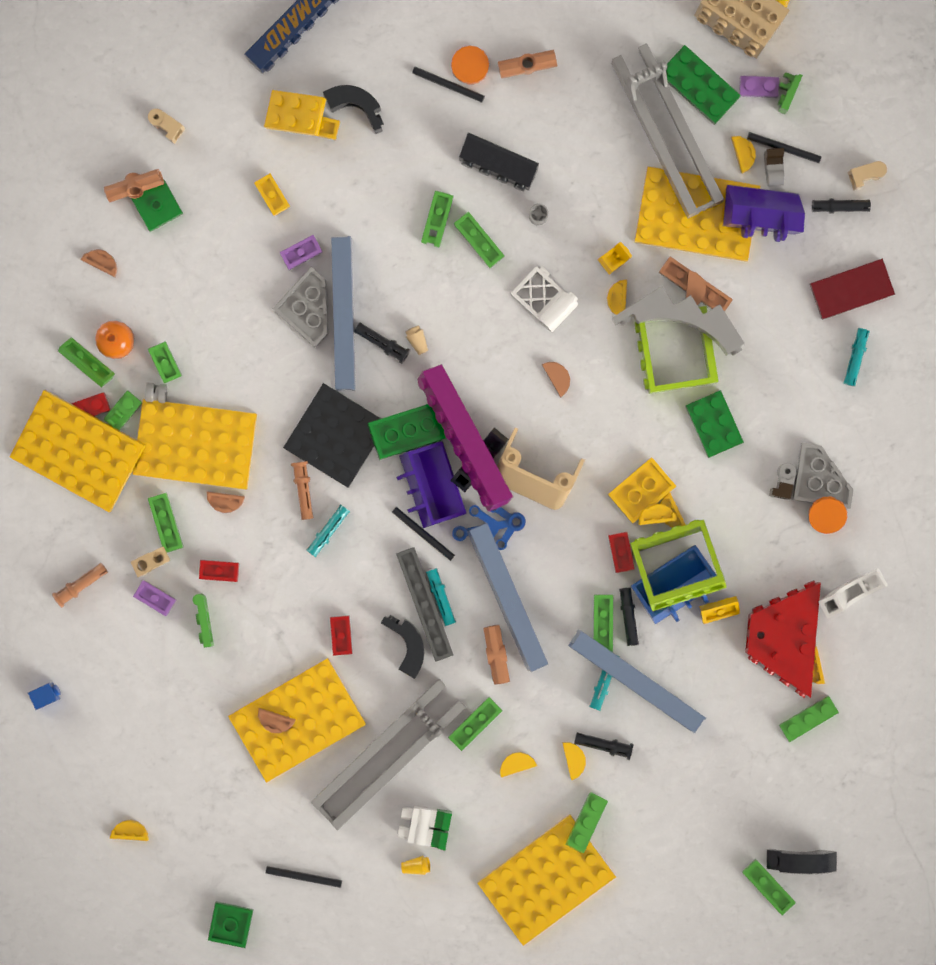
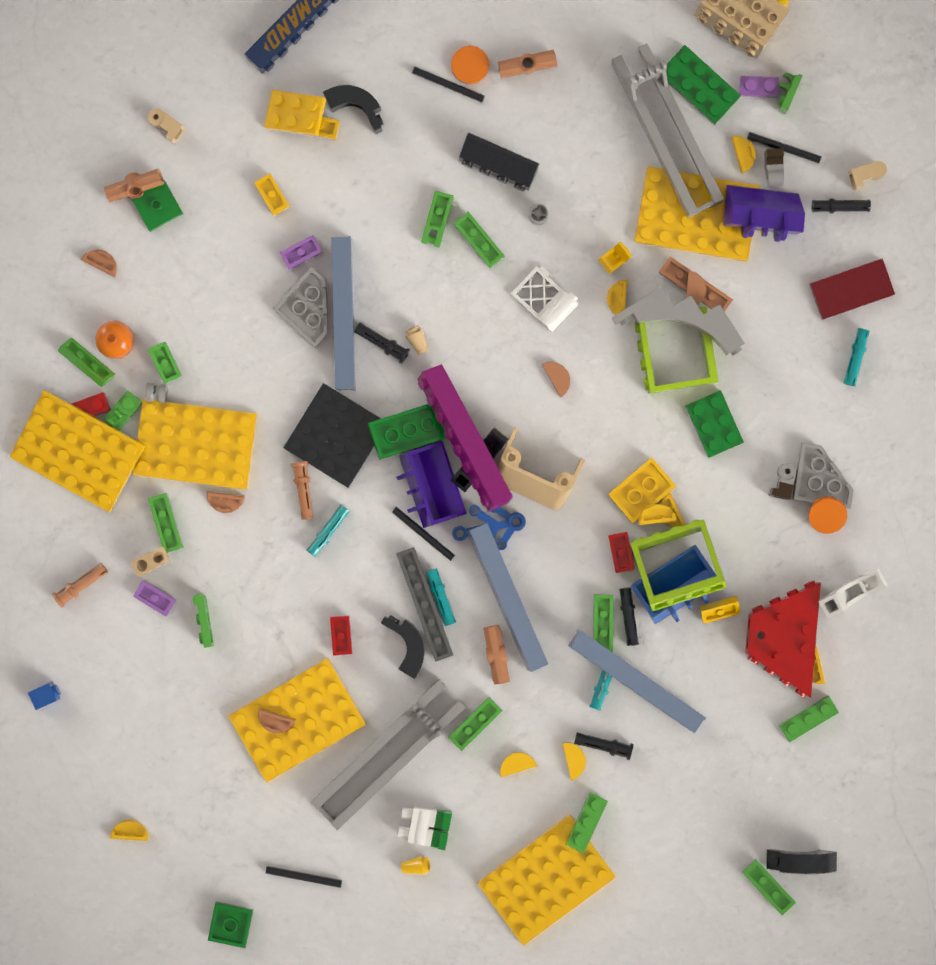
(219, 570): red plate -> none

